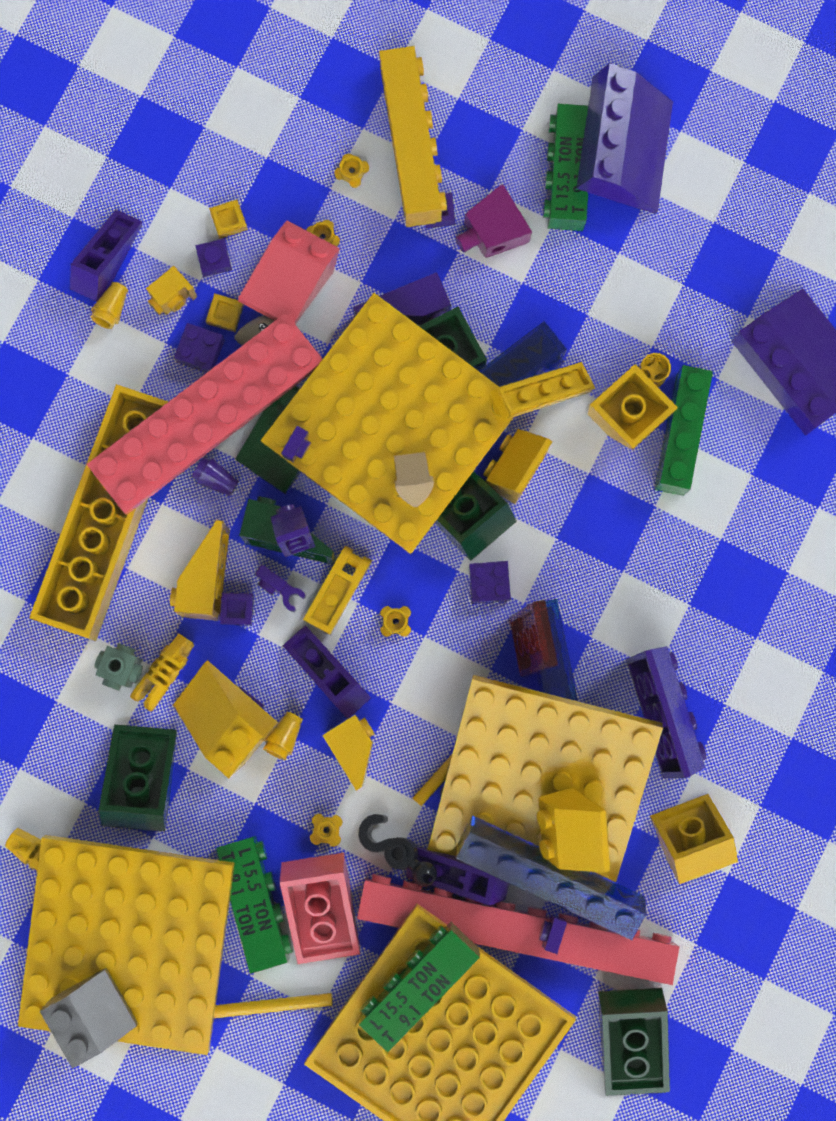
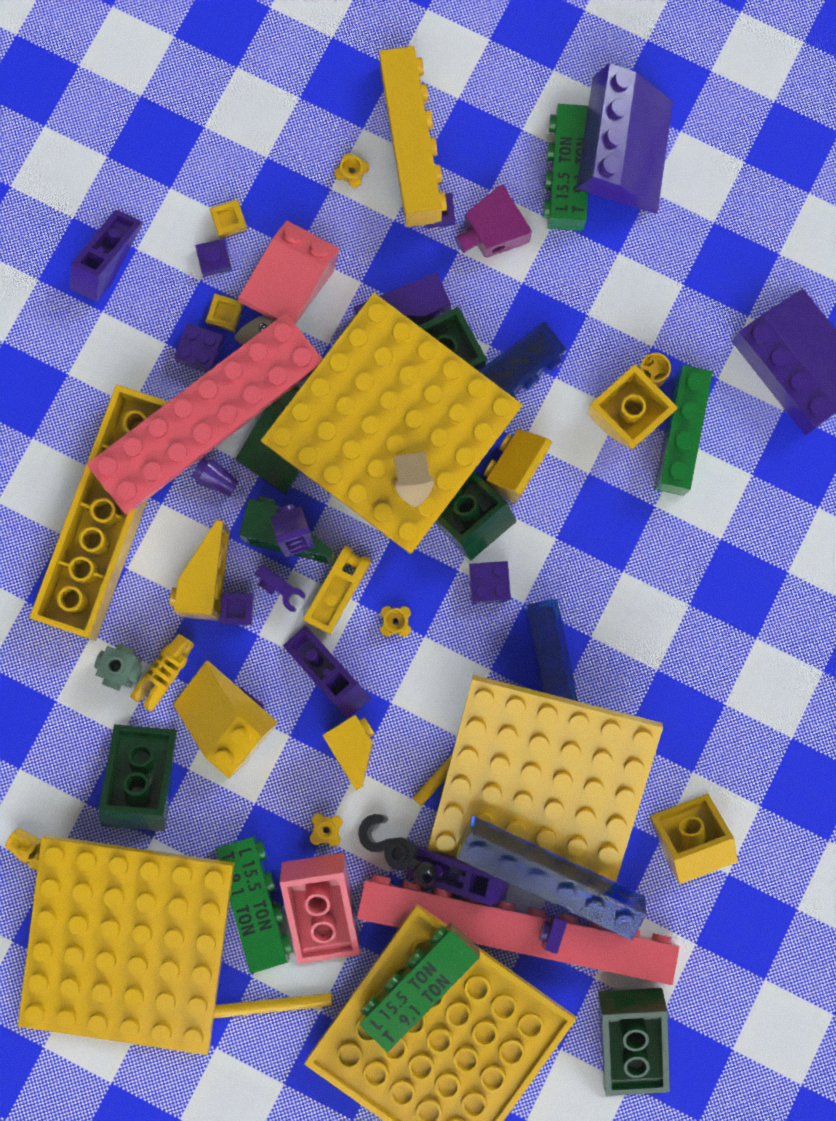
(88, 1017): flat silver slope -> none
(109, 307): yellow cone -> none
(170, 292): yellow brick -> none
(283, 736): yellow cone -> none
(296, 445): dark purple plate -> none
(326, 228): yellow plate -> none
(533, 639): clear red tile -> none
(542, 390): yellow tile -> none
(573, 832): yellow slope -> none
(663, 701): dark purple slope -> none

